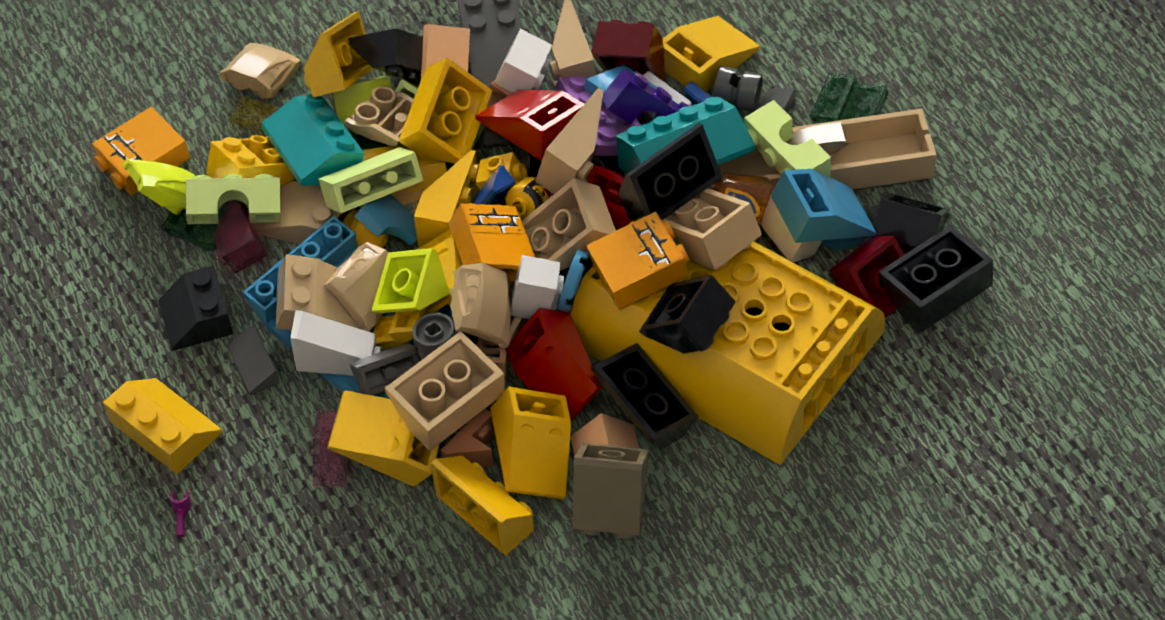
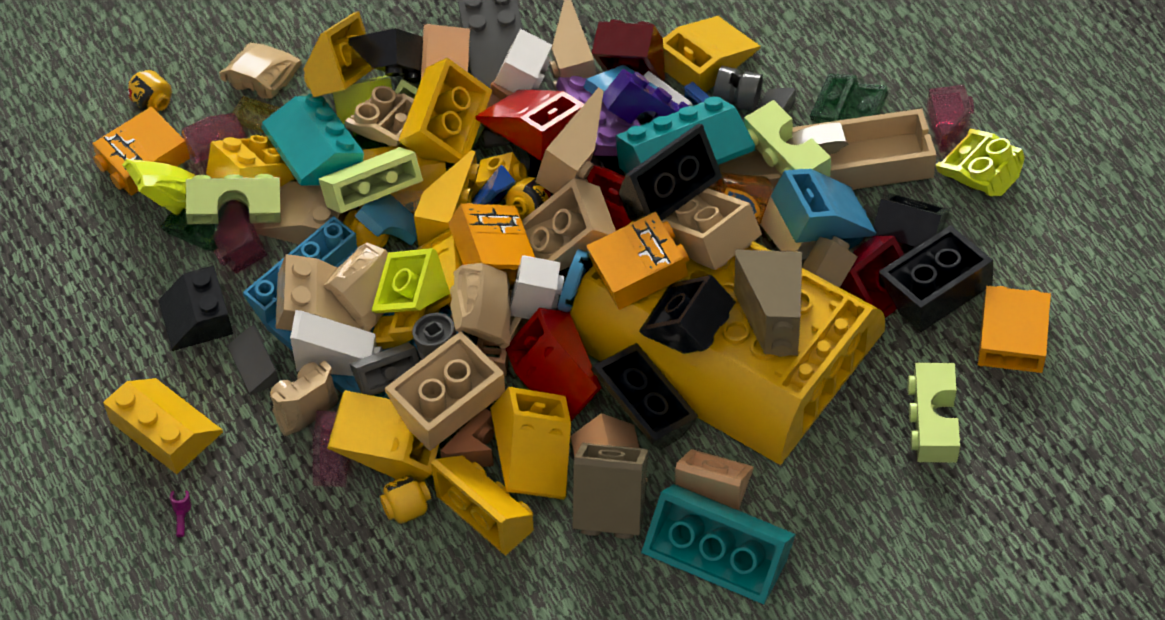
(149, 90): none -> yellow head
(213, 128): none -> clear pink slope
(298, 401): none -> tan slope
(405, 499): none -> yellow head
(713, 477): none -> light nougat slope
(717, 543): none -> teal slope
(770, 297): none -> dark tan slope
(830, 260): none -> dark tan brick
(935, 436): none -> yellowish green arch
(949, 113): none -> clear pink slope
(984, 163): none -> neon yellow slope
(1014, 329): none -> light orange brick

